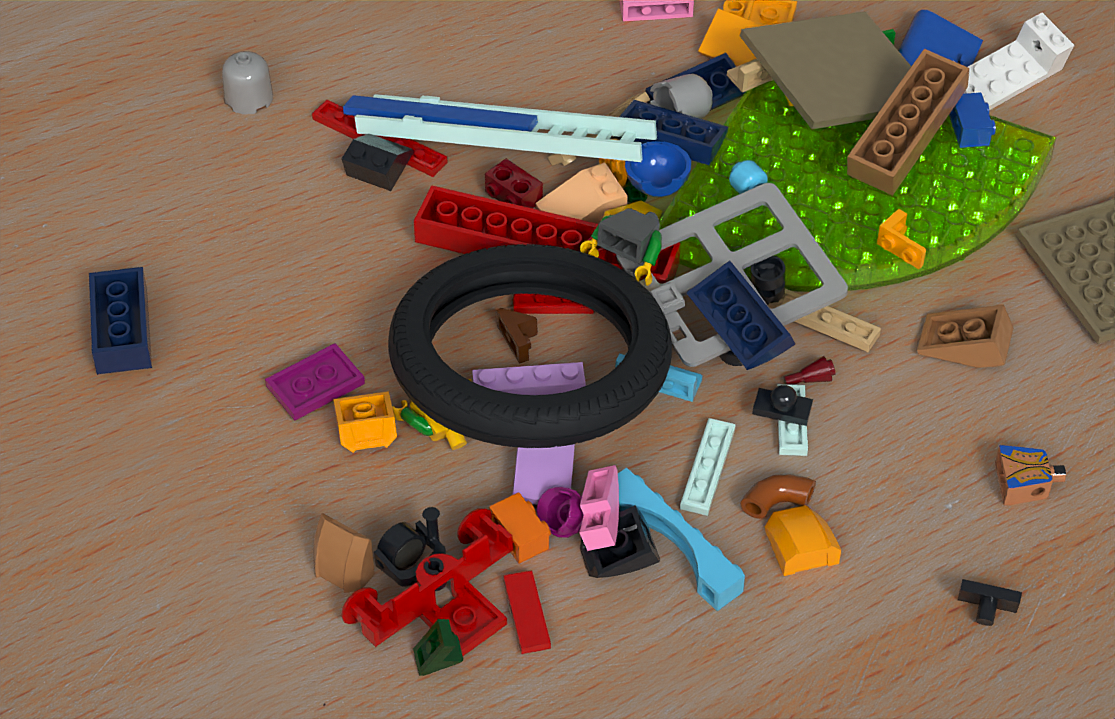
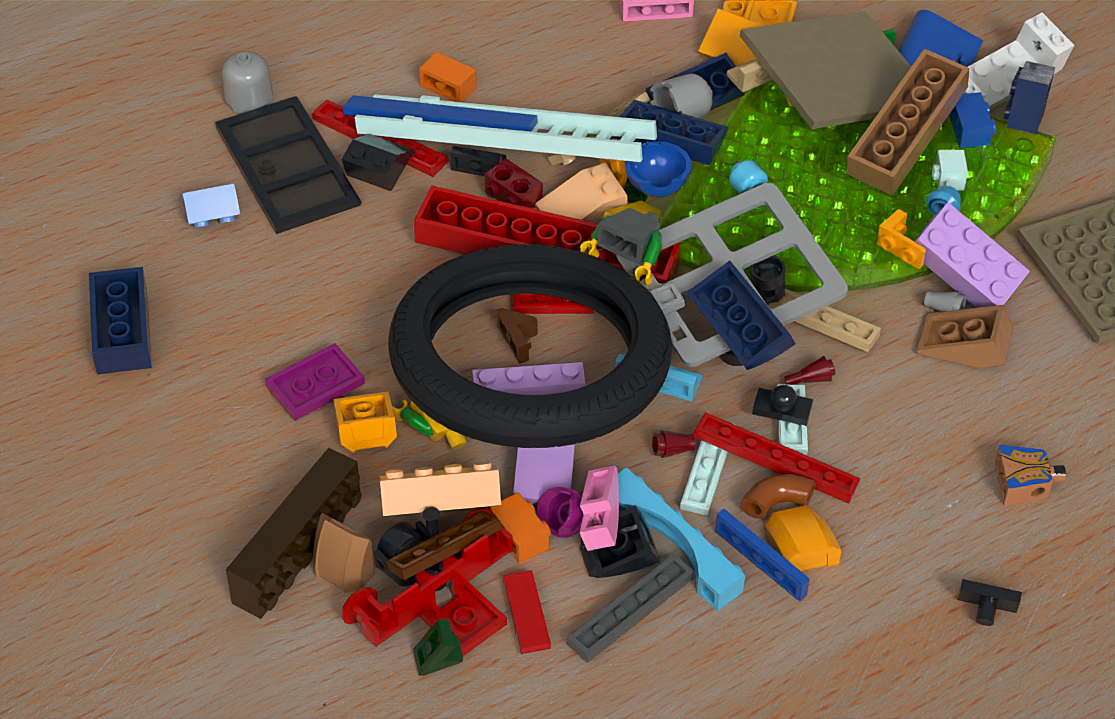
(211, 204): none -> slope
(287, 164): none -> door
(288, 536): none -> dark brown brick
(441, 489): none -> light nougat slope
(443, 545): none -> reddish brown tile
(448, 77): none -> orange brick
(473, 160): none -> black panel
(630, 607): none -> dark grey plate
(671, 443): none -> dark red cone
(762, 555): none -> blue tile
(775, 456): none -> red tile
(941, 196): none -> dark azure cone
(945, 301): none -> light grey cone
(950, 169): none -> light aqua brick
(969, 259): none -> lavender brick
(1029, 96): none -> dark blue brick

